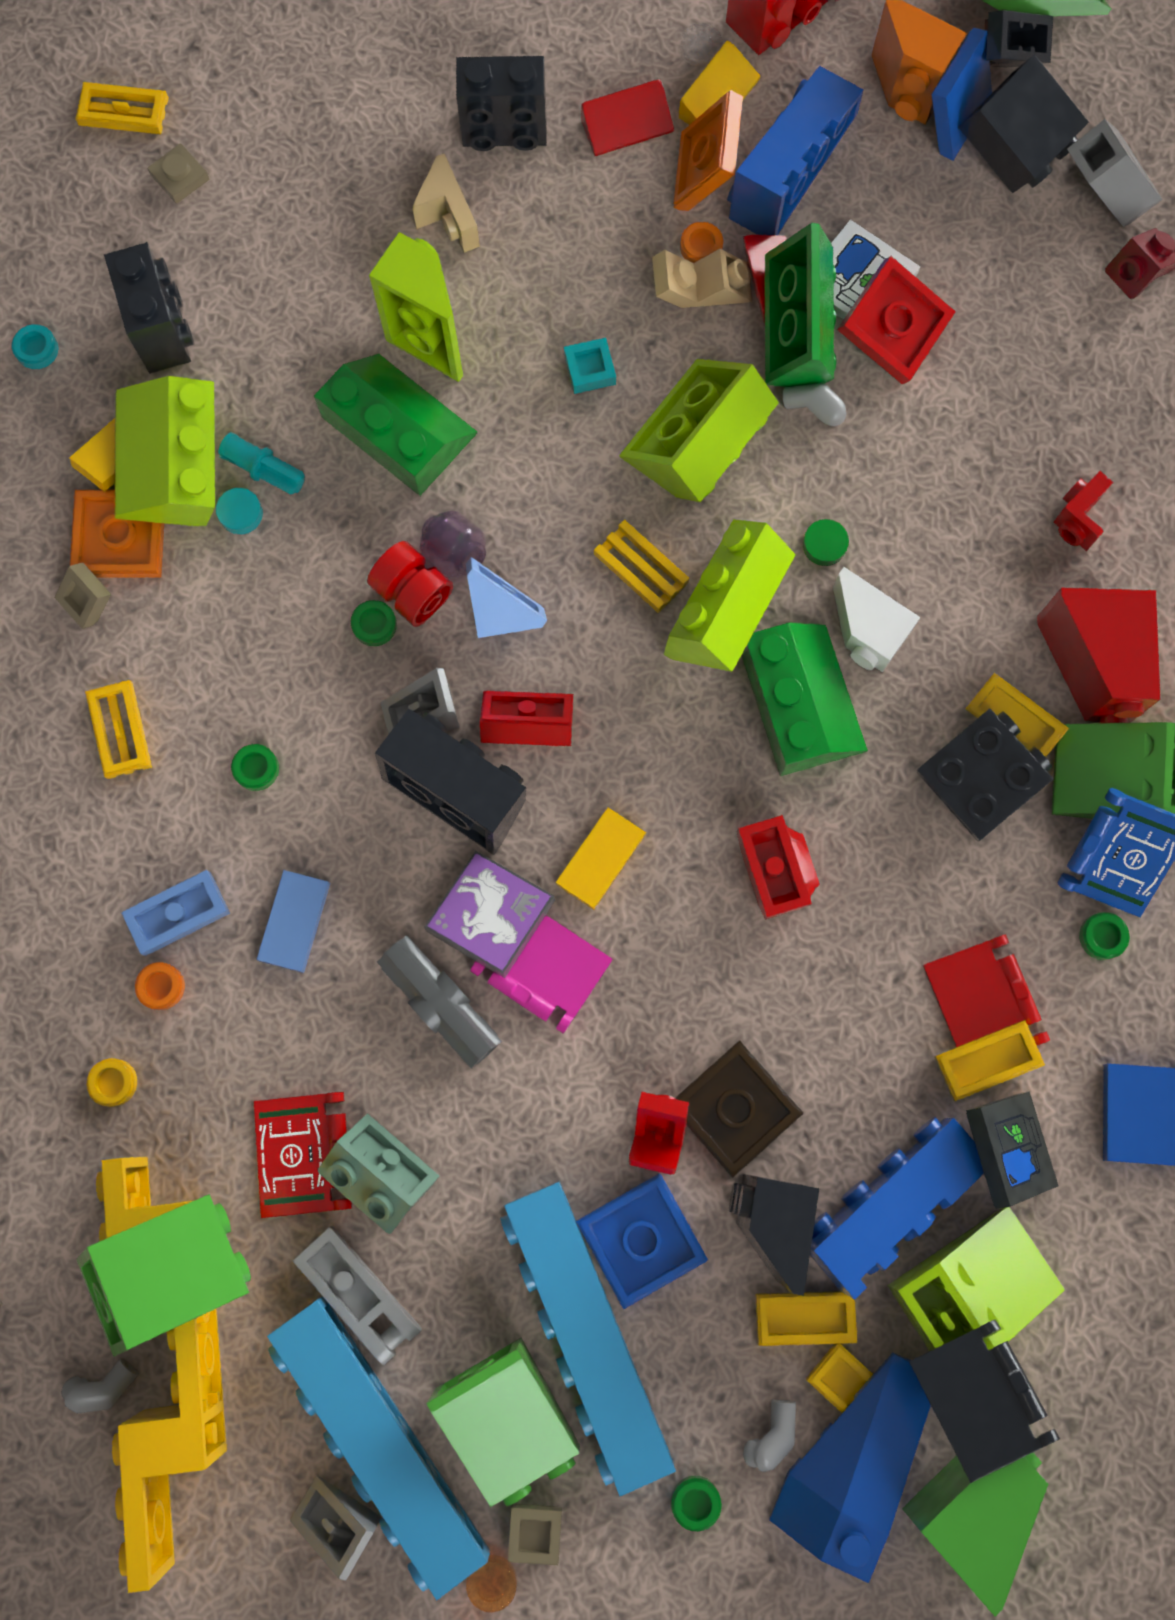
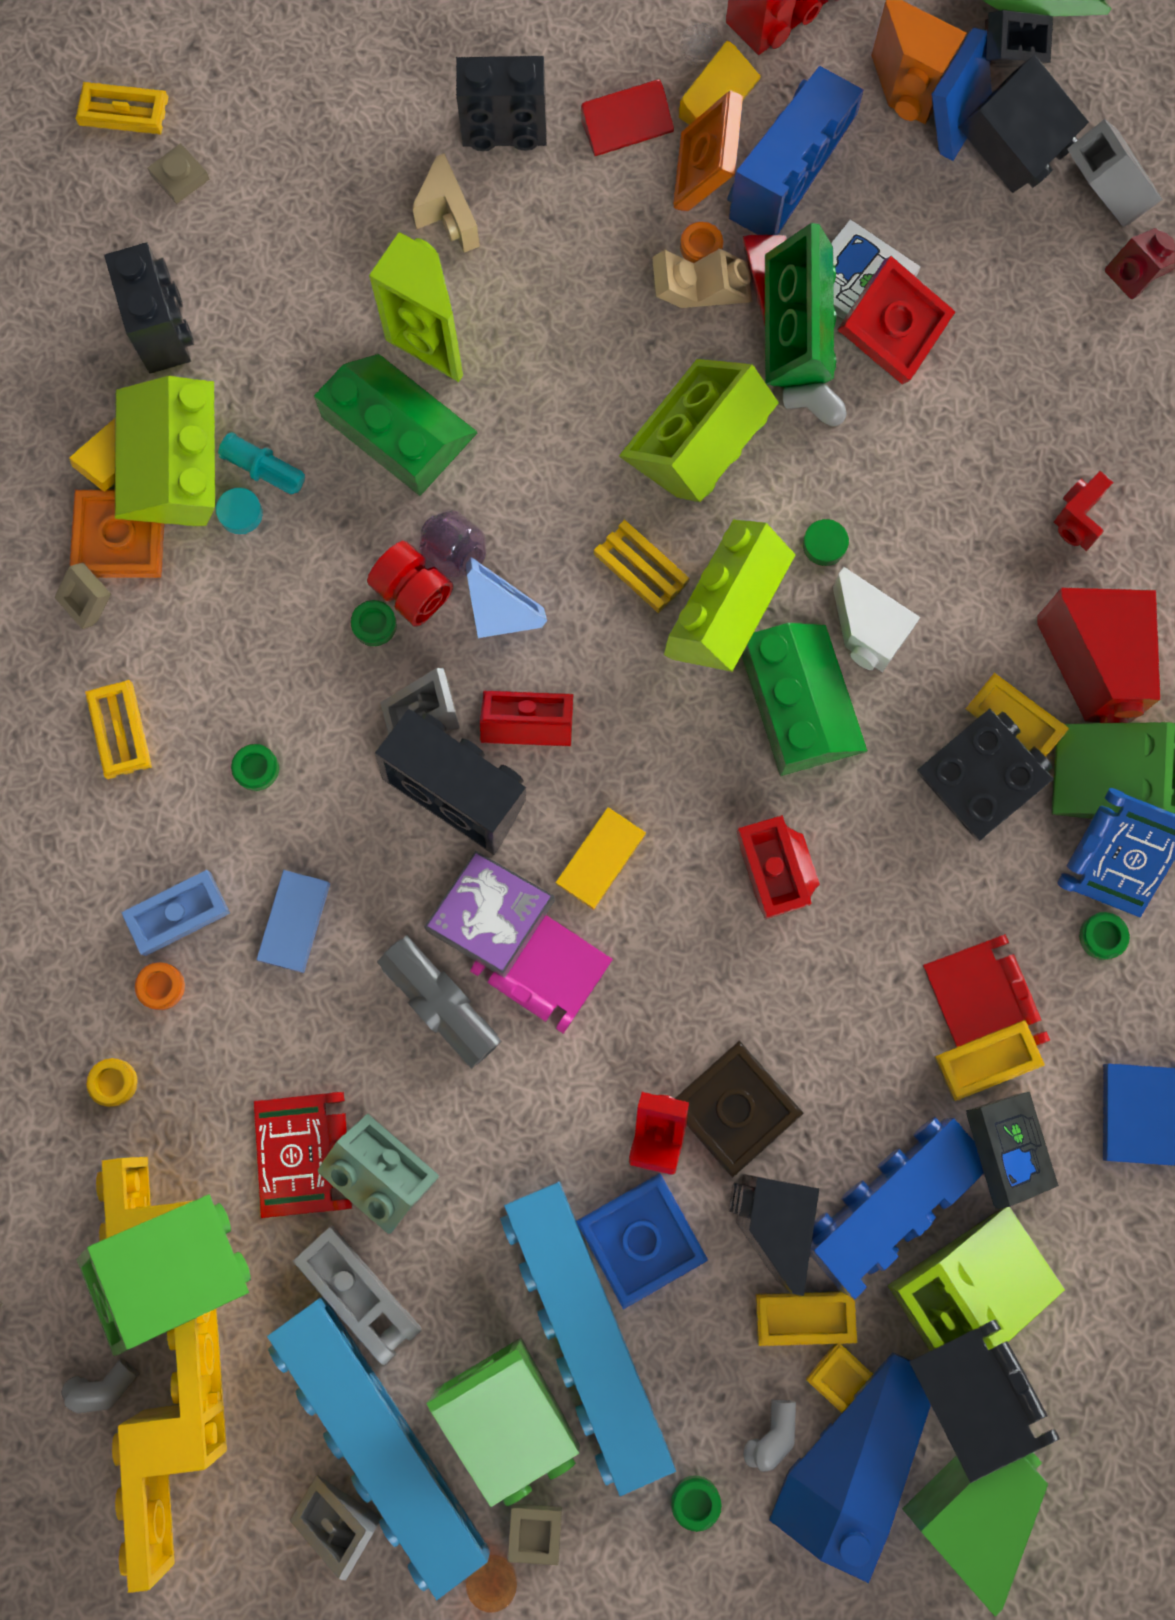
(35, 346): teal tile -> none
(590, 365): teal plate -> none

